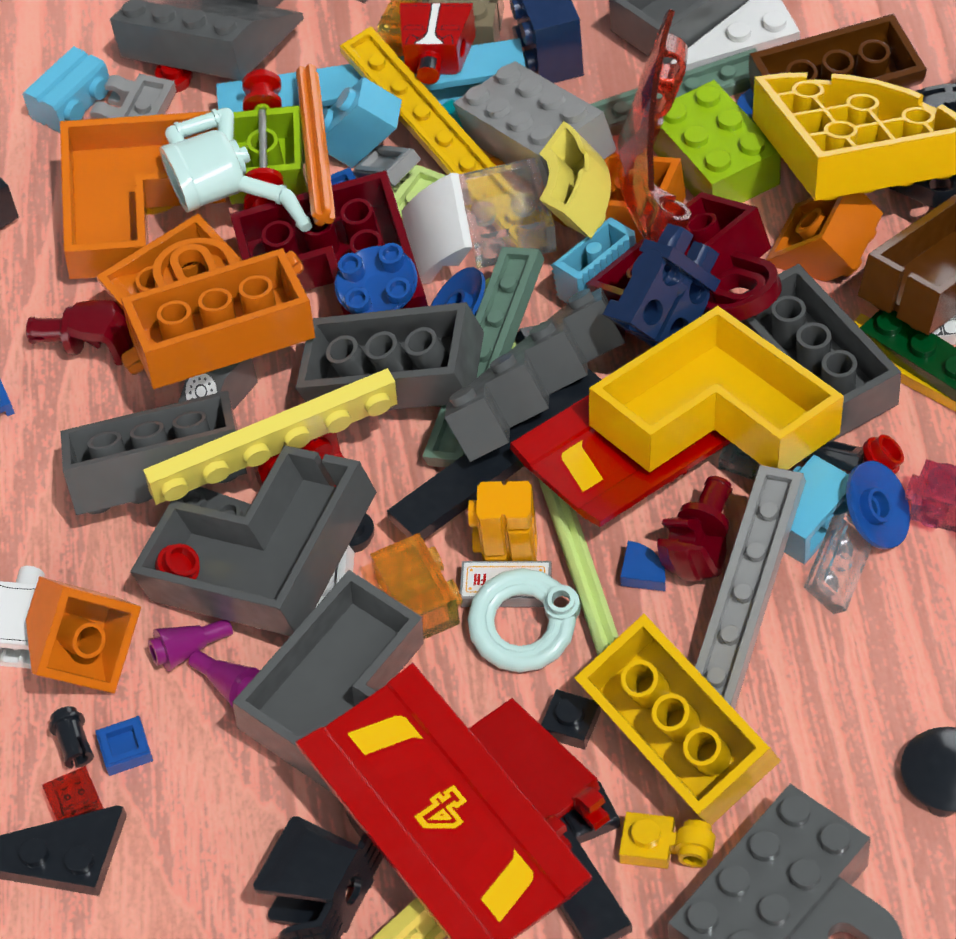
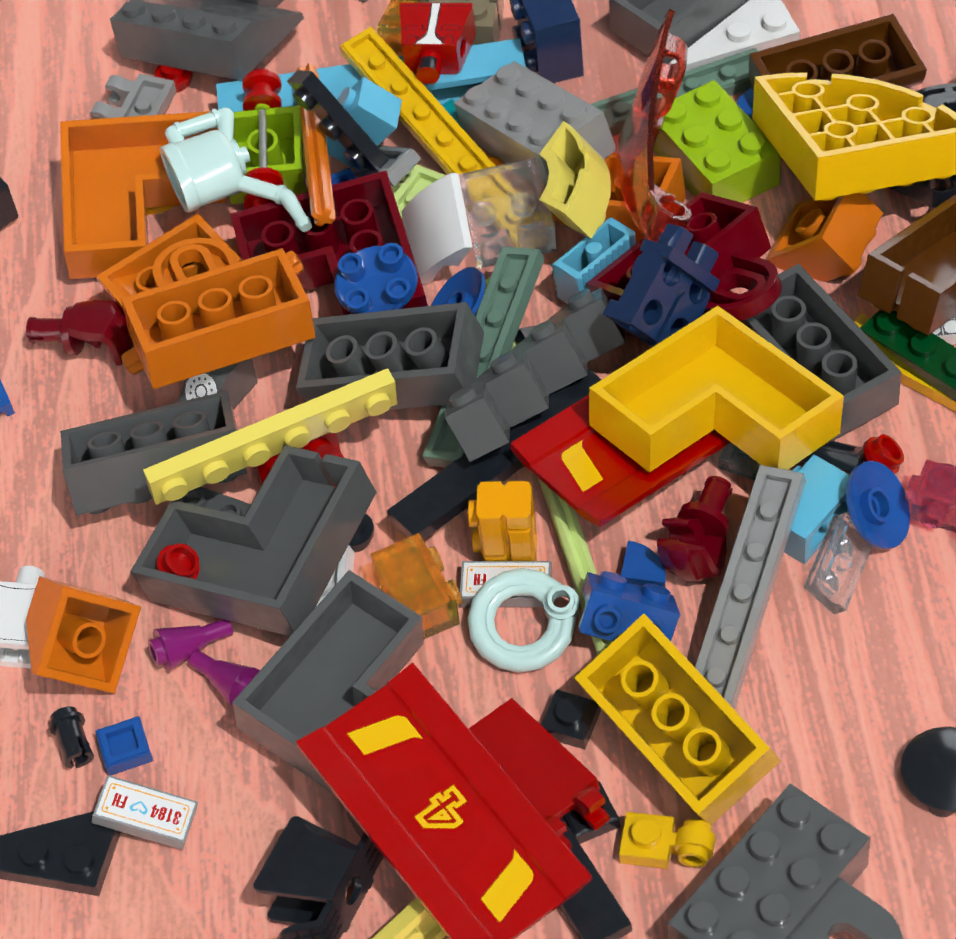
(67, 89): medium azure brick -> none
(72, 794): clear red tile -> none
(144, 812): none -> tile
(336, 121): none -> black plate
(616, 605): none -> blue bracket

